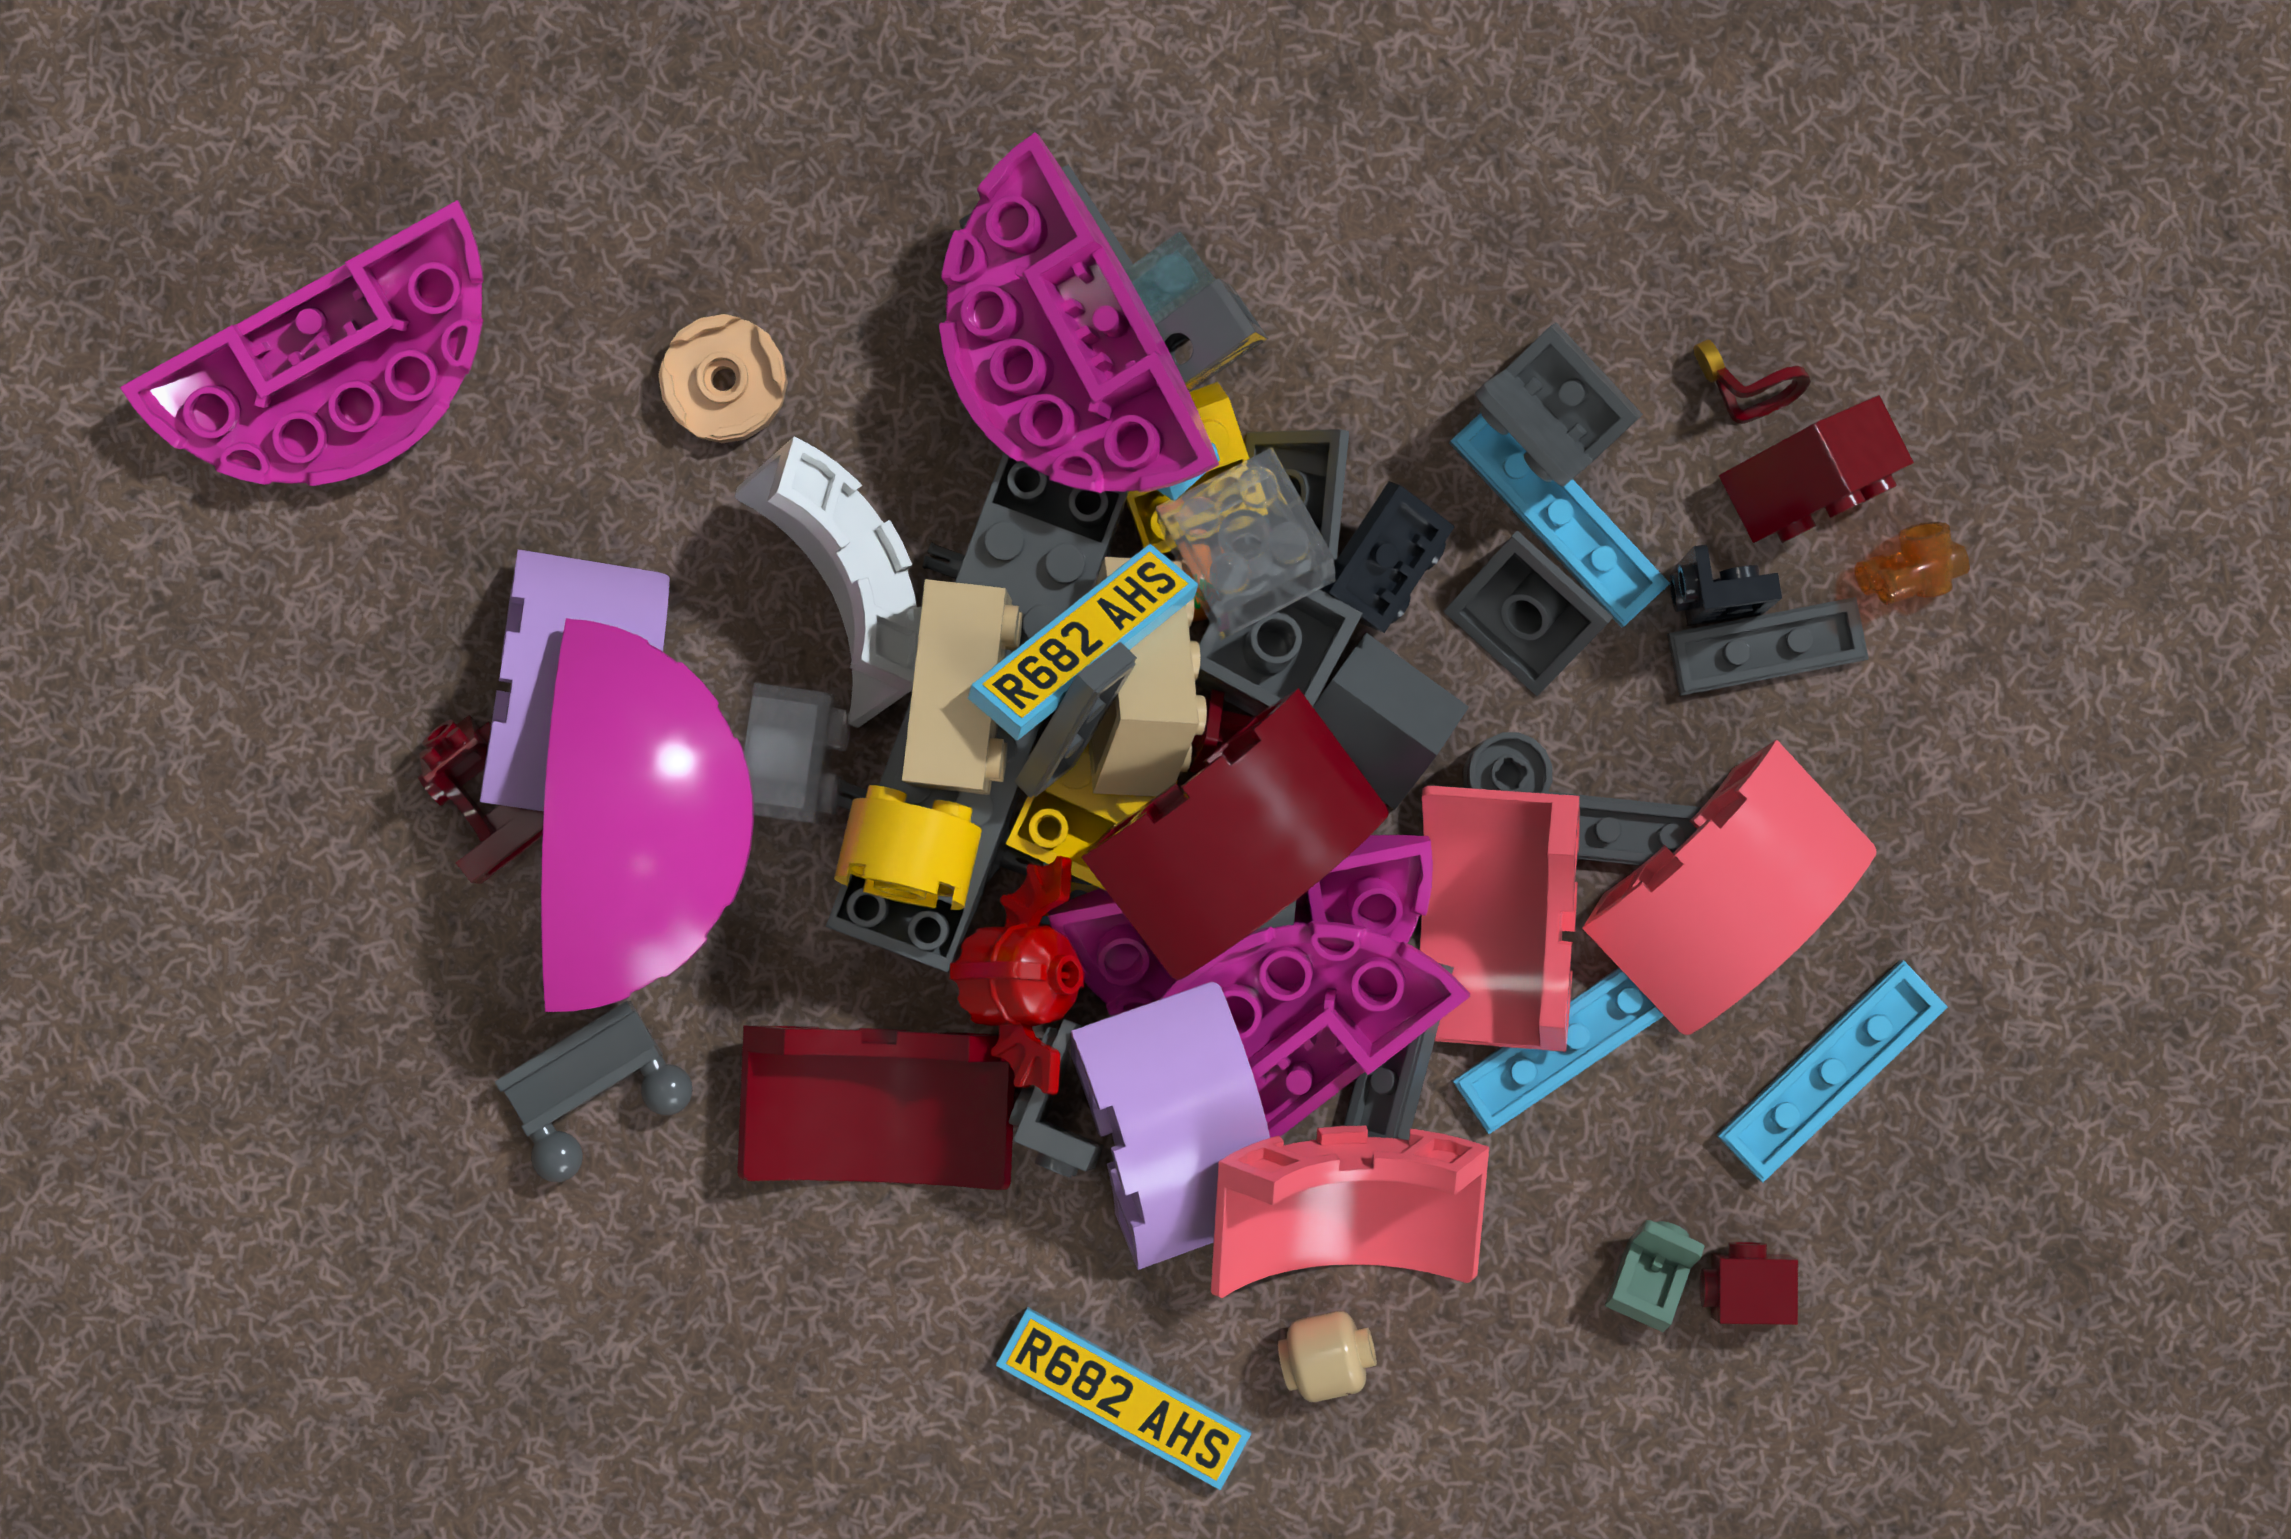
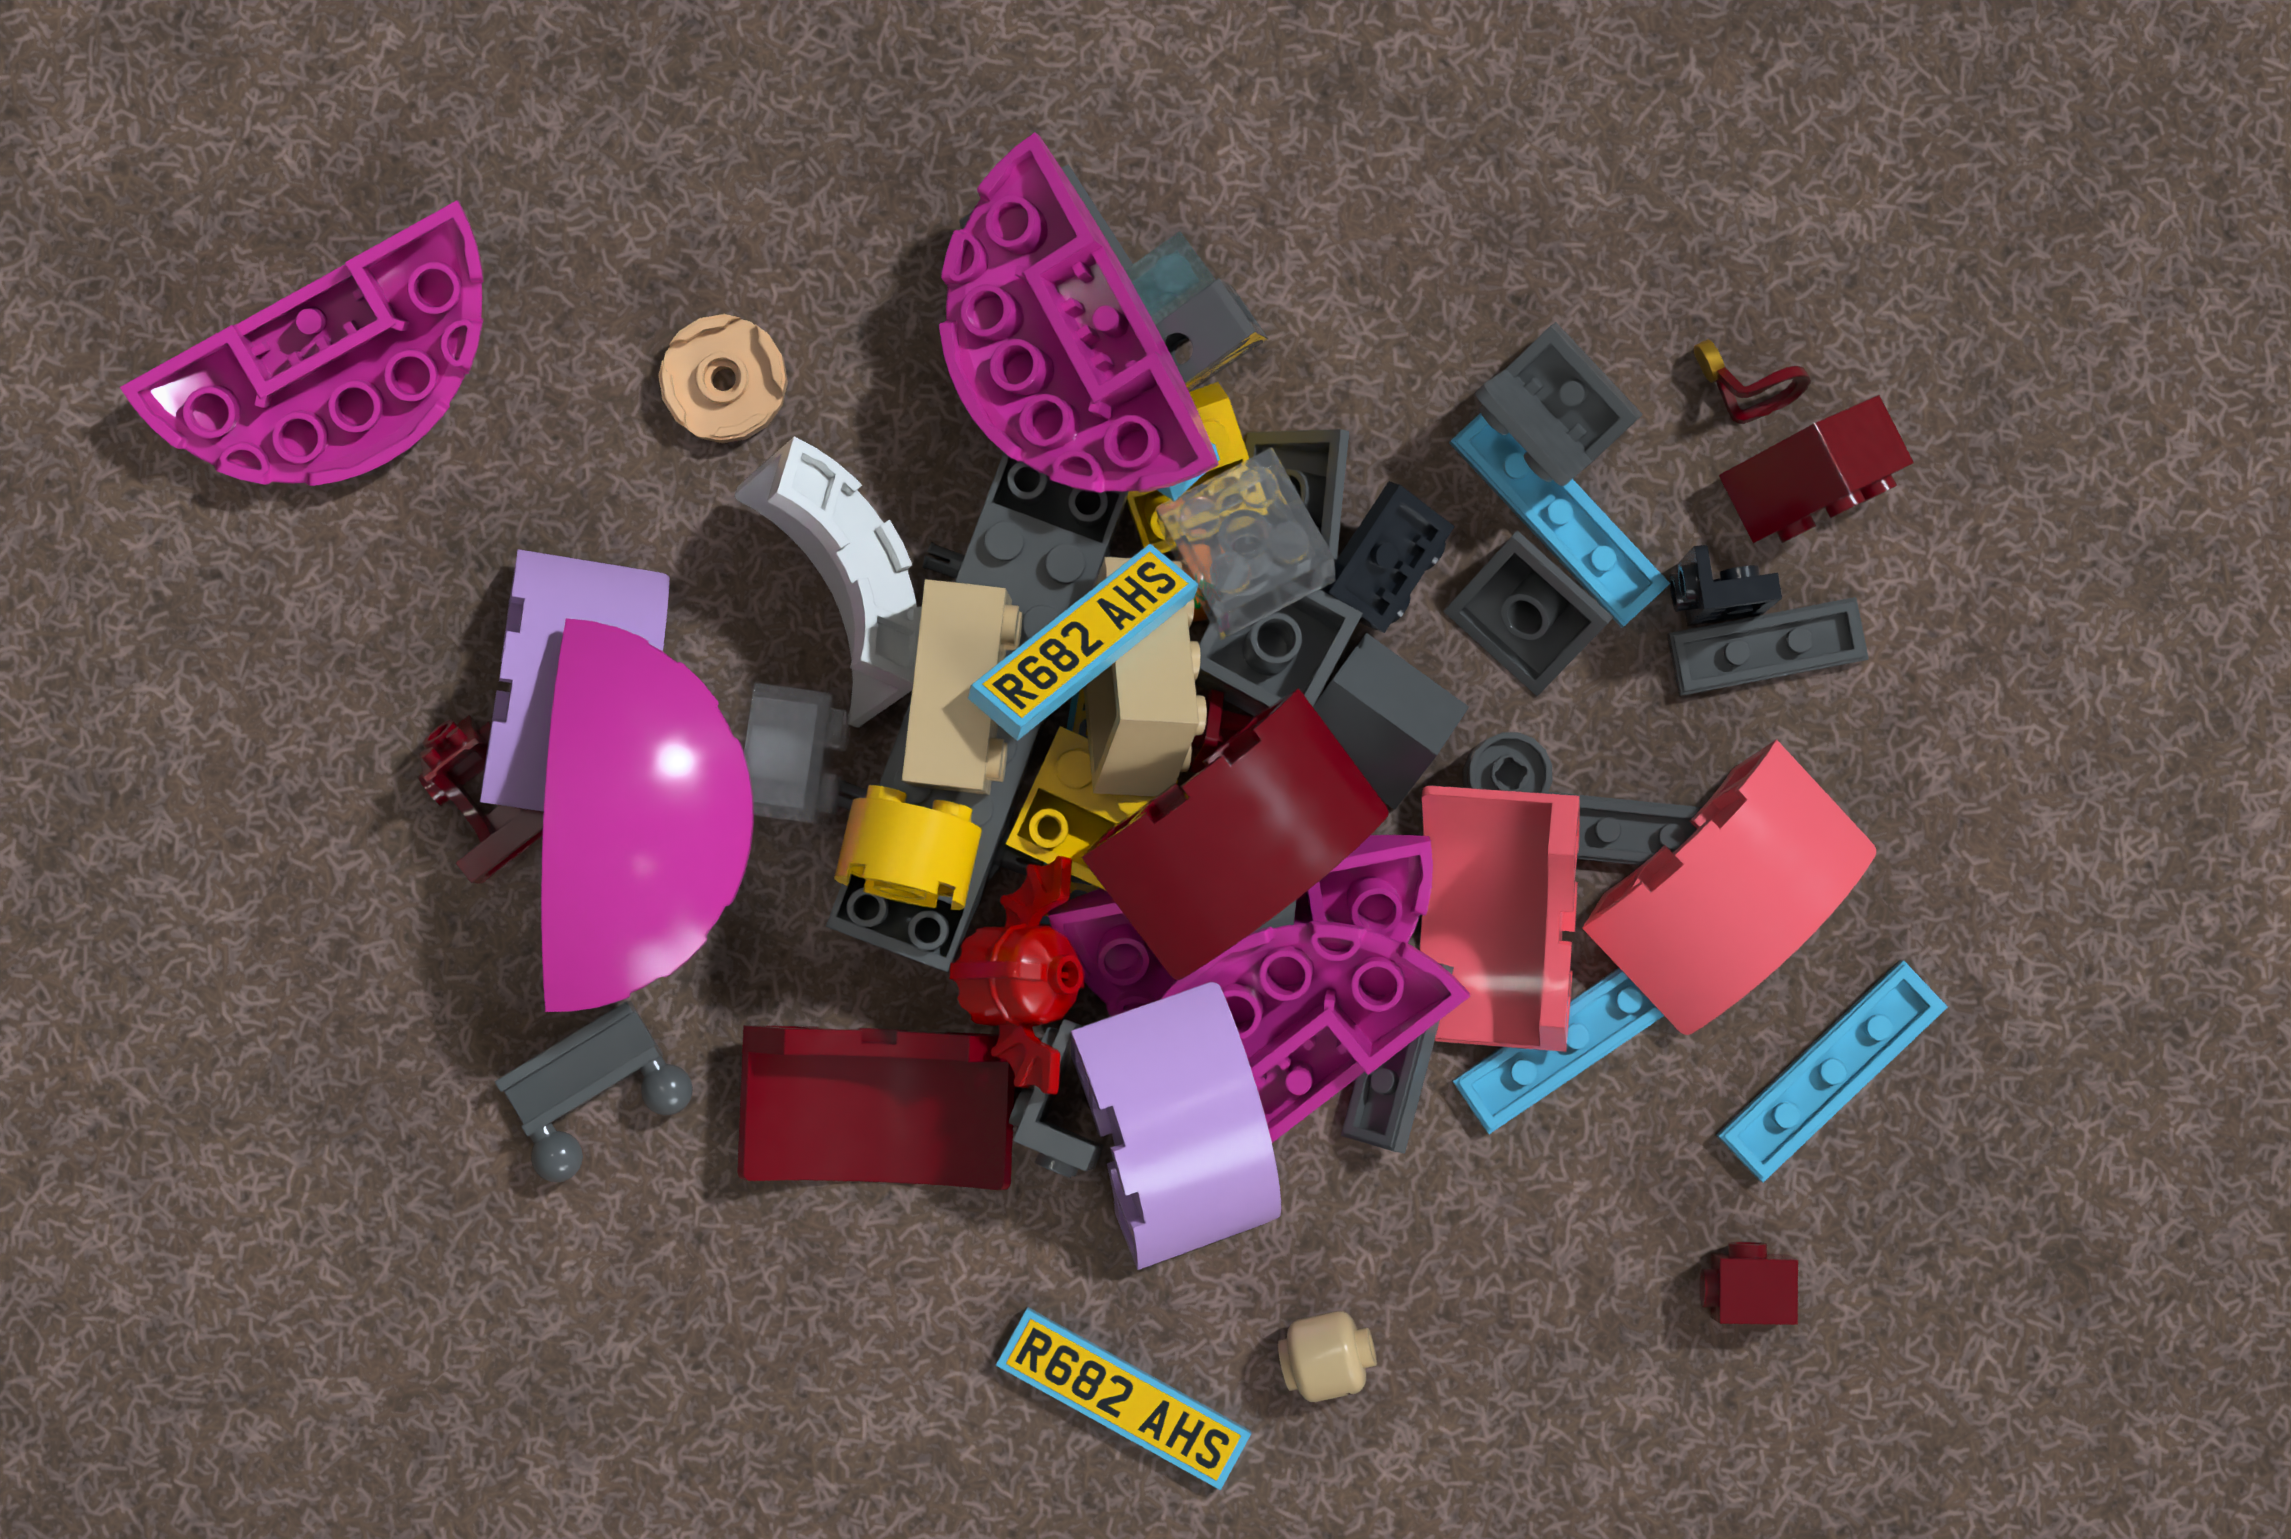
(1076, 720): dark grey tile -> none
(1349, 1205): coral panel -> none
(1653, 1273): sand green bracket -> none
(1921, 568): clear orange plate -> none

